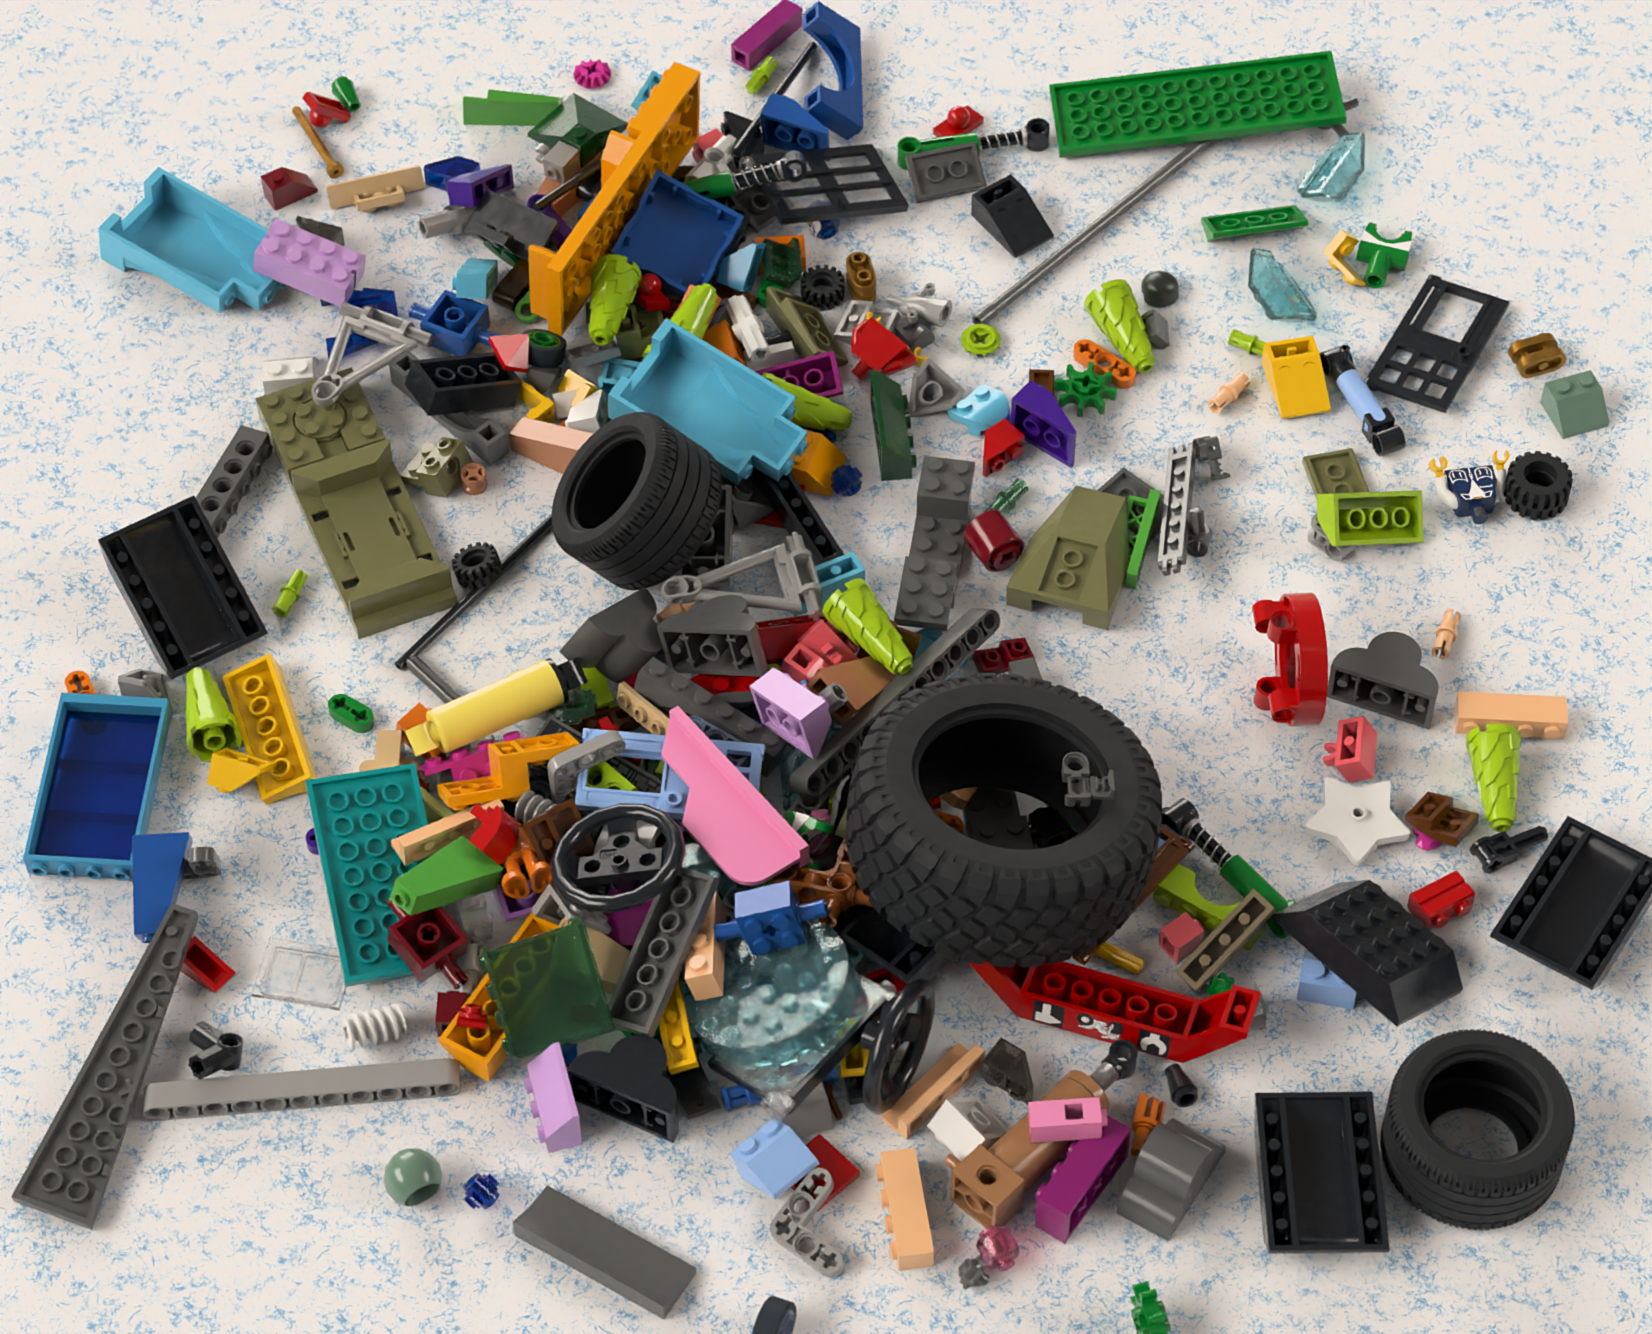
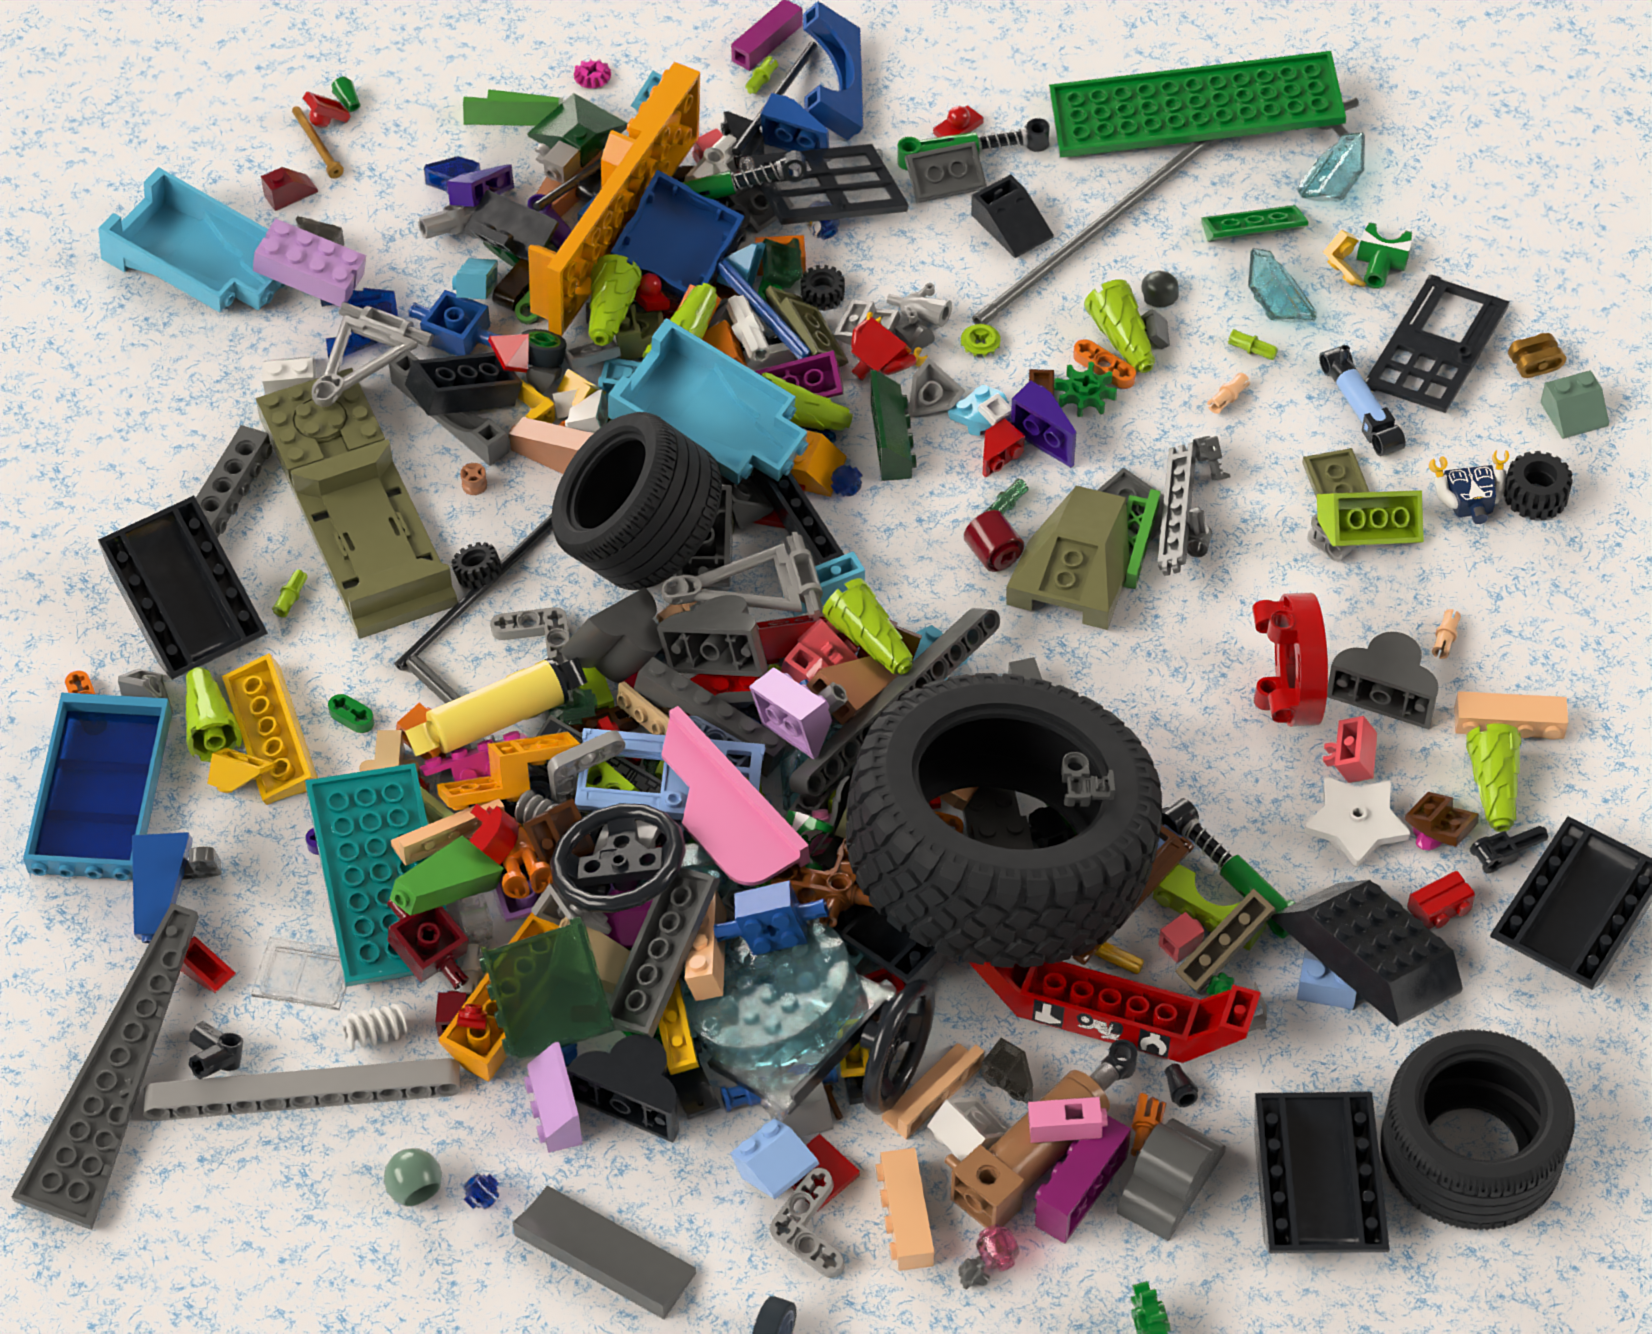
(376, 190): tan bracket -> none
(437, 466): olive brick -> none
(543, 626): none -> light grey beam
(763, 310): none -> blue axle
(860, 277): pearl gold brick -> none
(937, 544): dark grey bracket -> none
(995, 409): none -> white tile
(997, 659): dark red slope -> none
(1296, 377): yellow slope -> none

